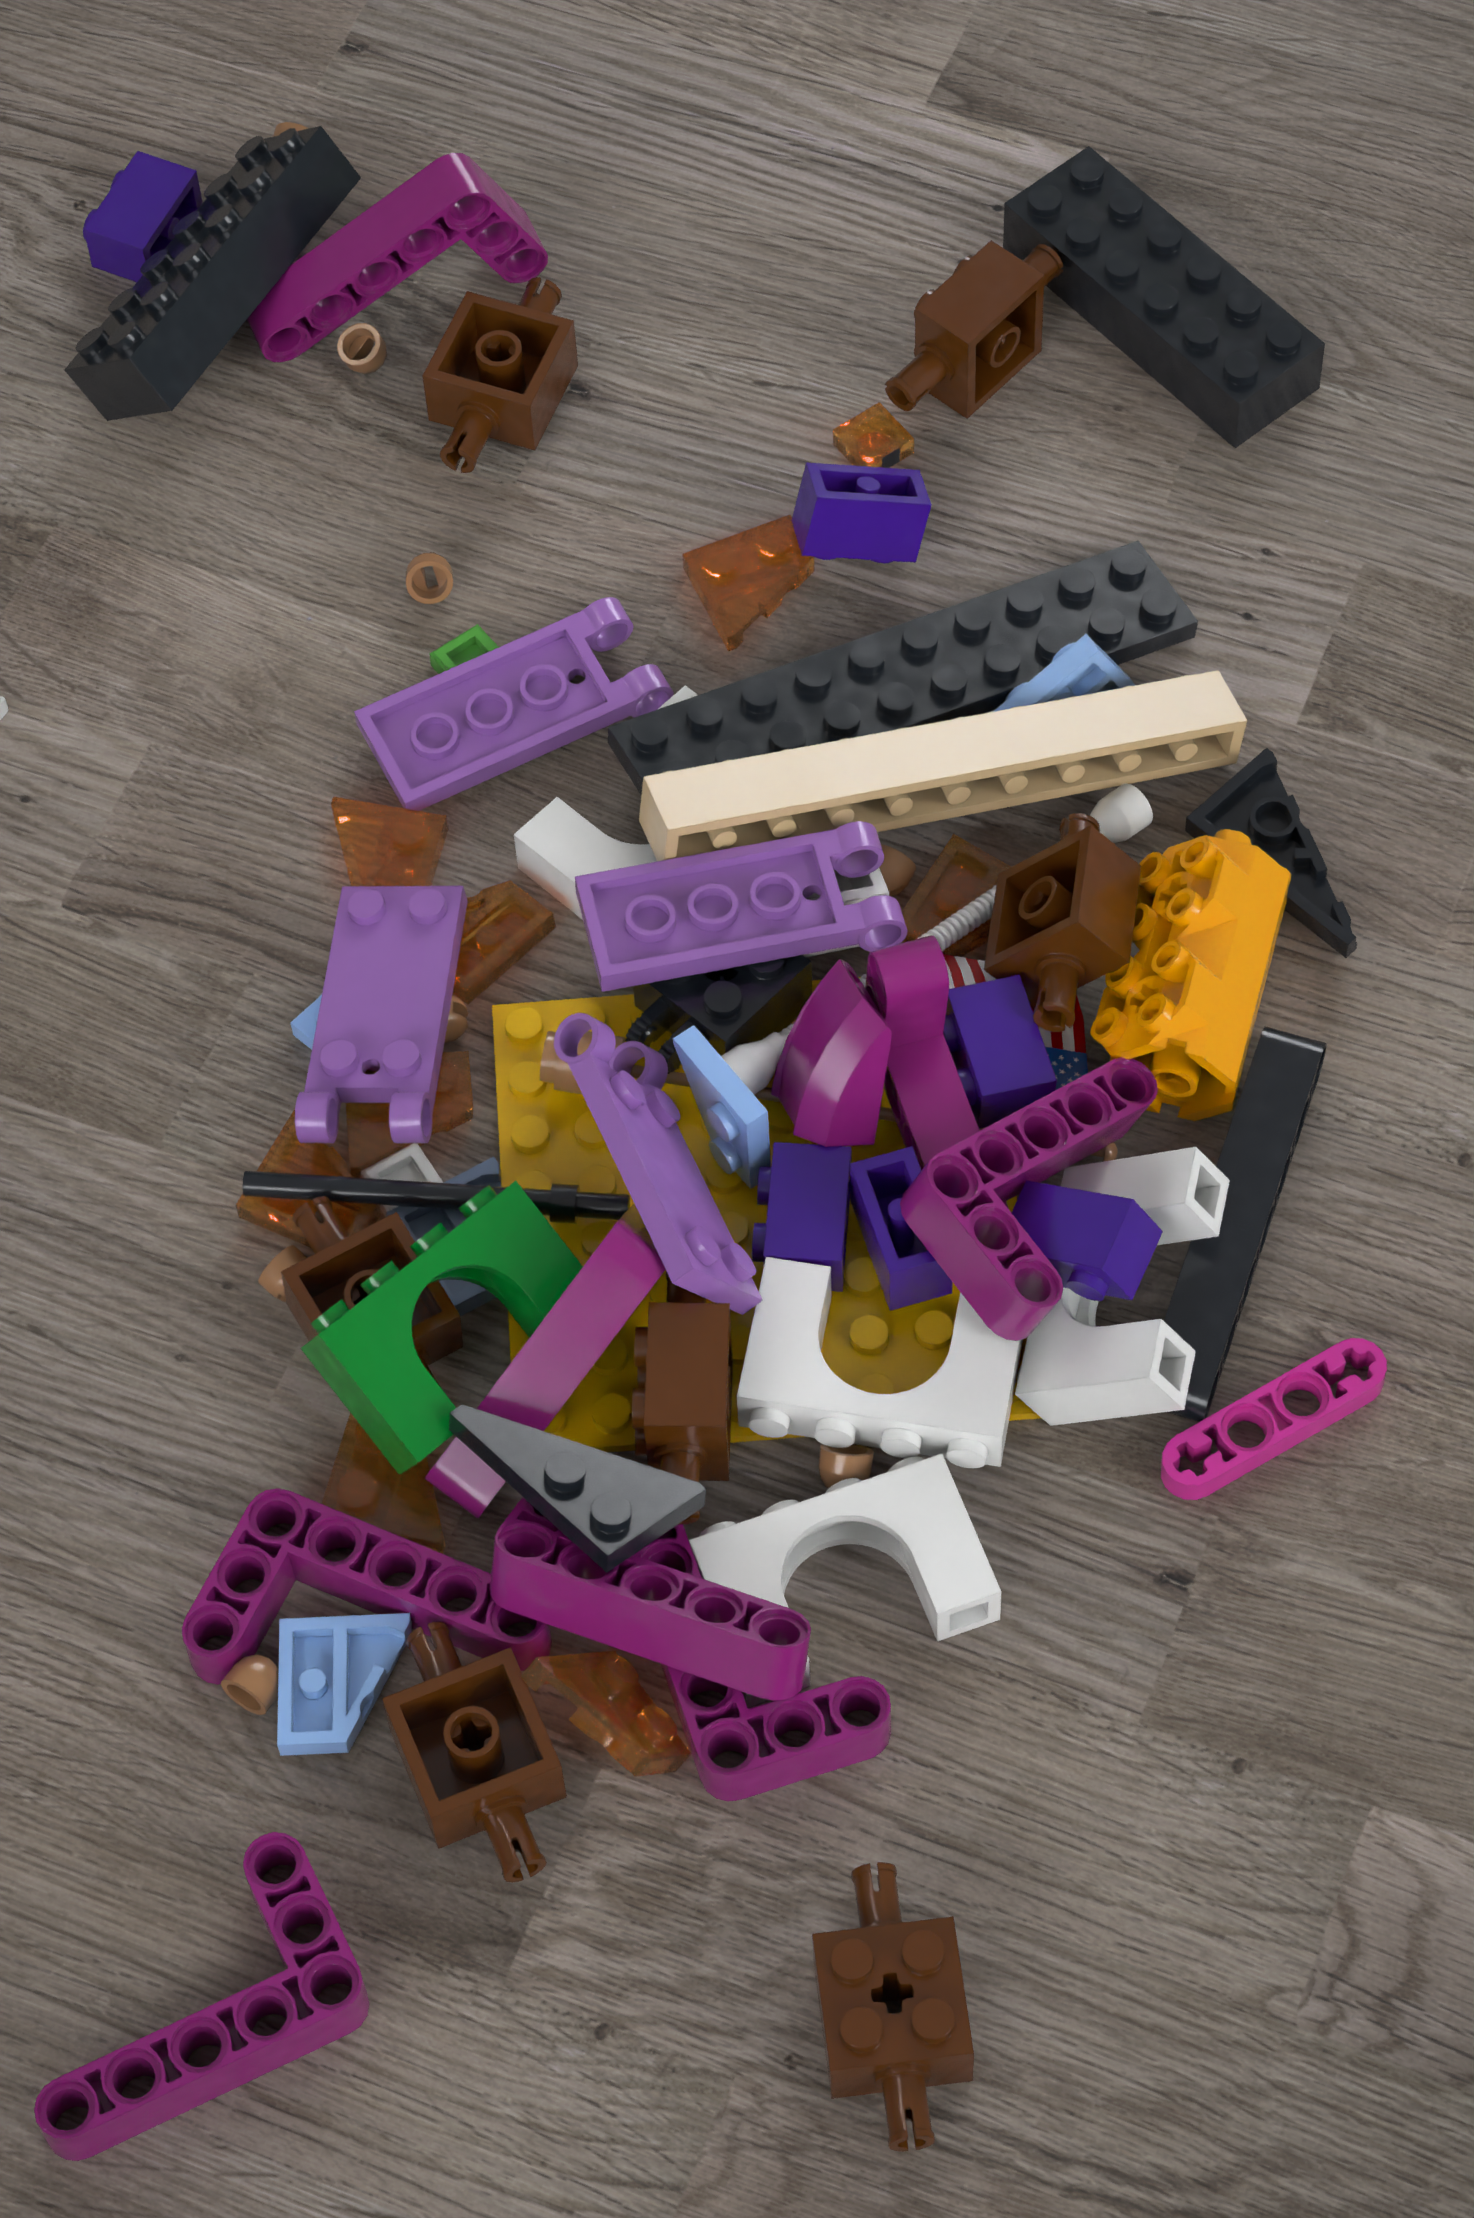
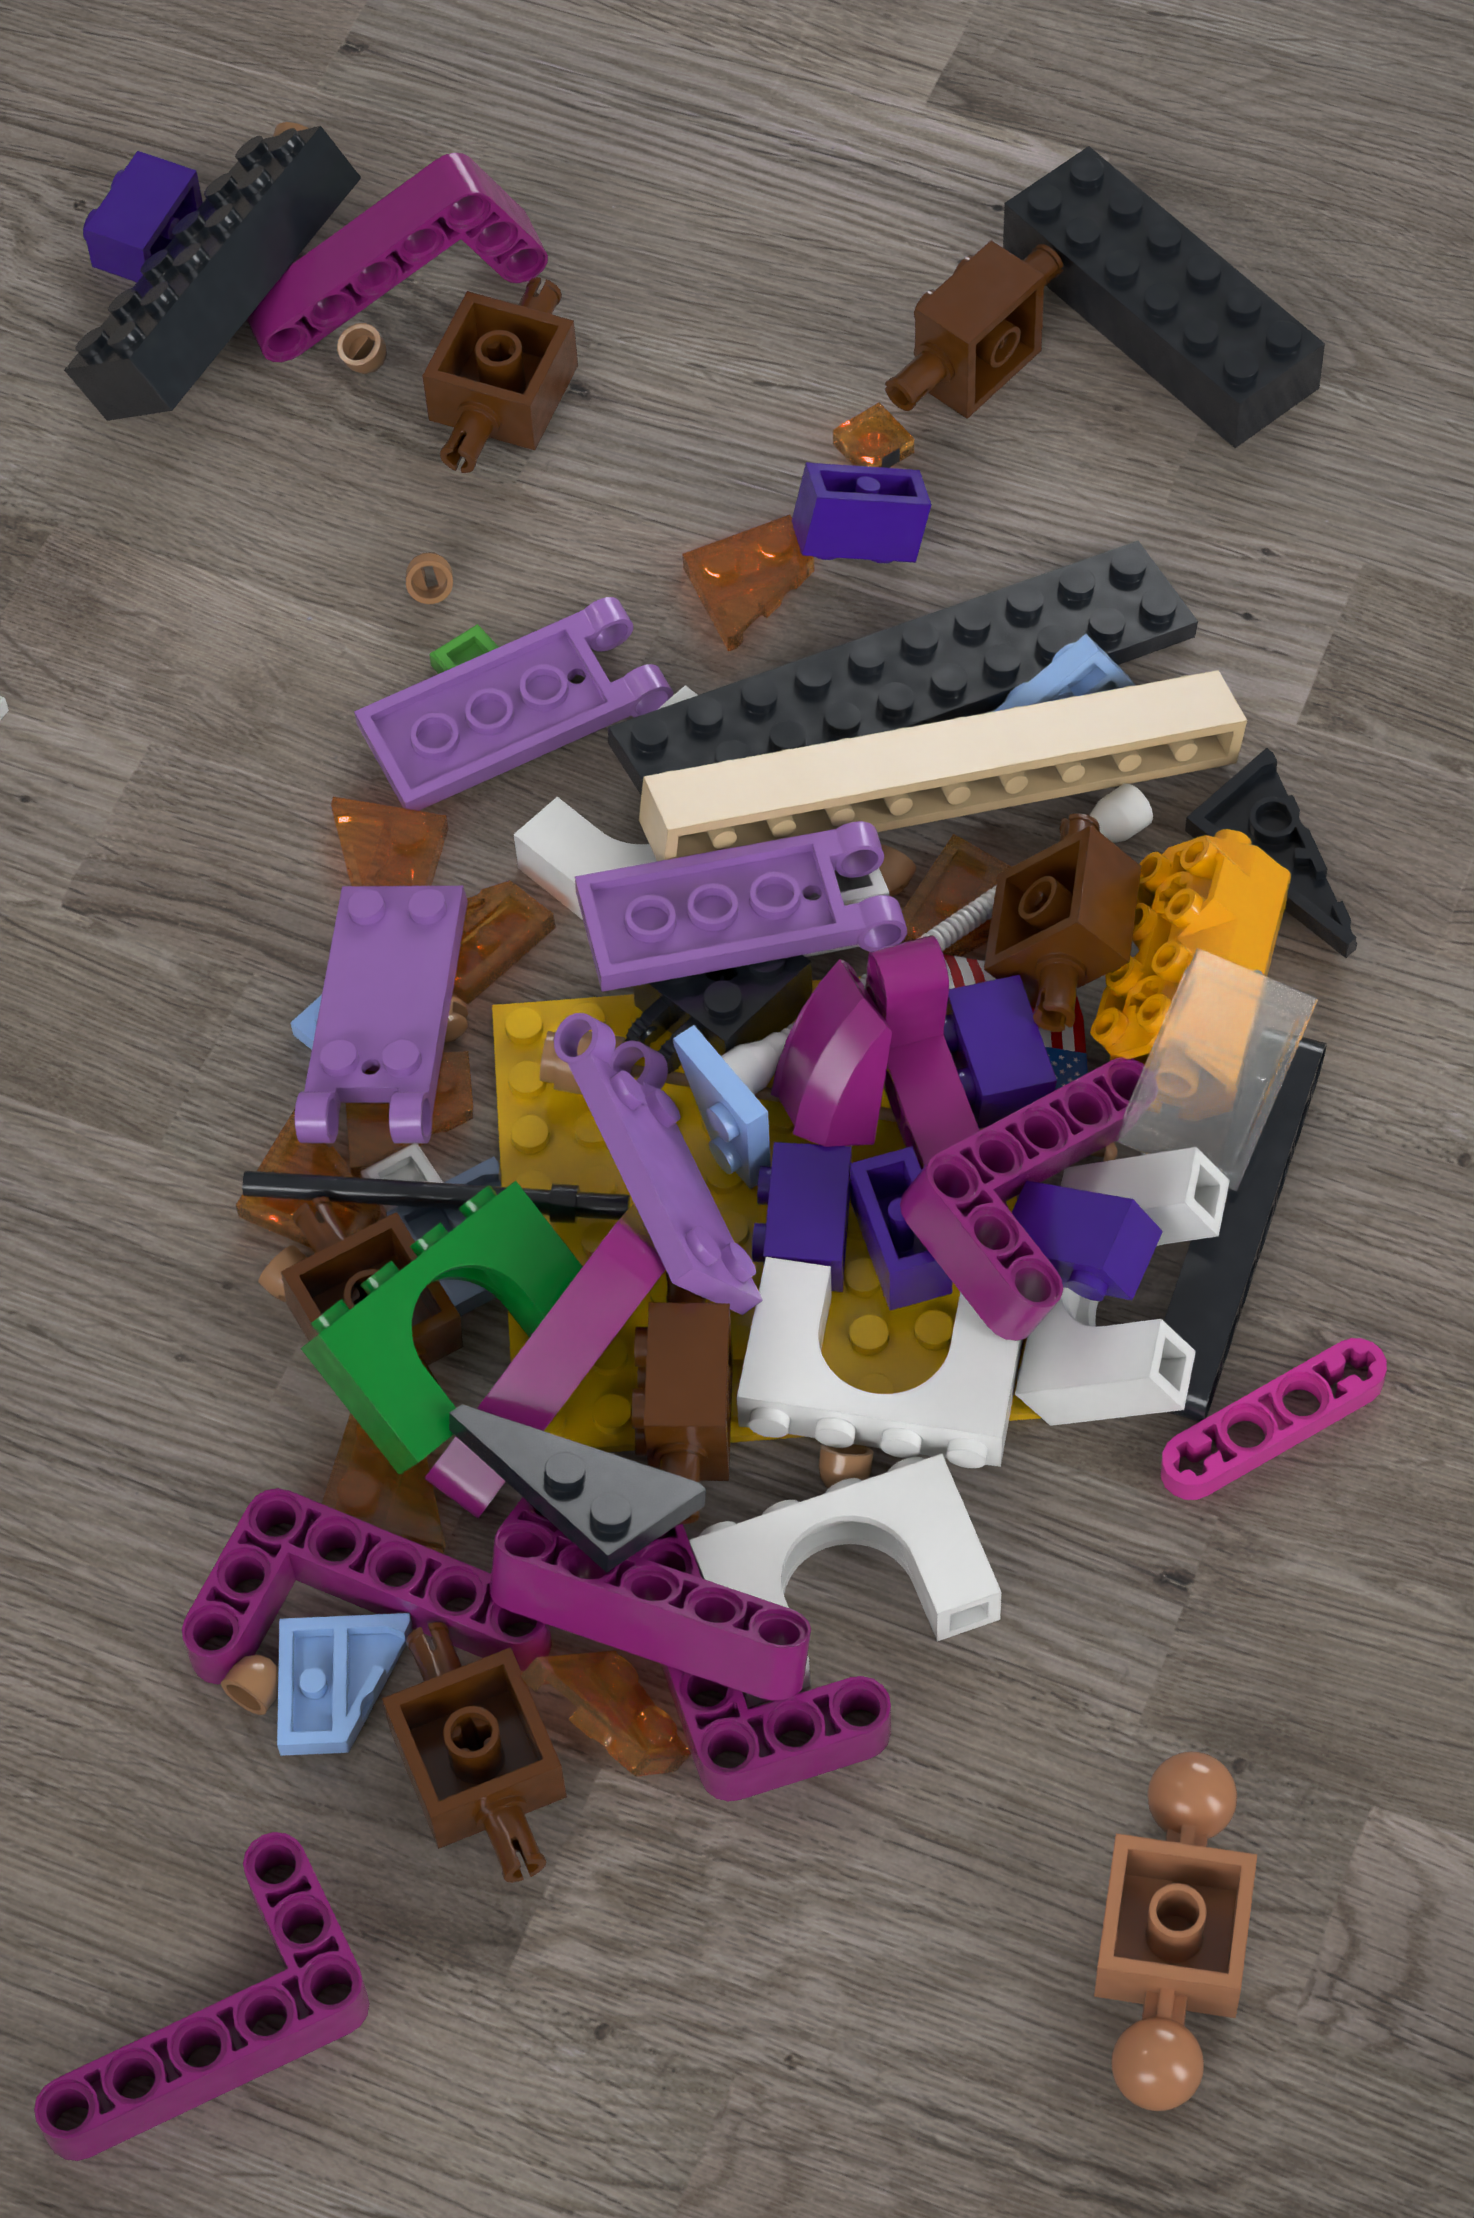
(883, 2050): reddish brown brick -> none
(1175, 1929): none -> nougat brick
(1217, 1064): none -> clear piece

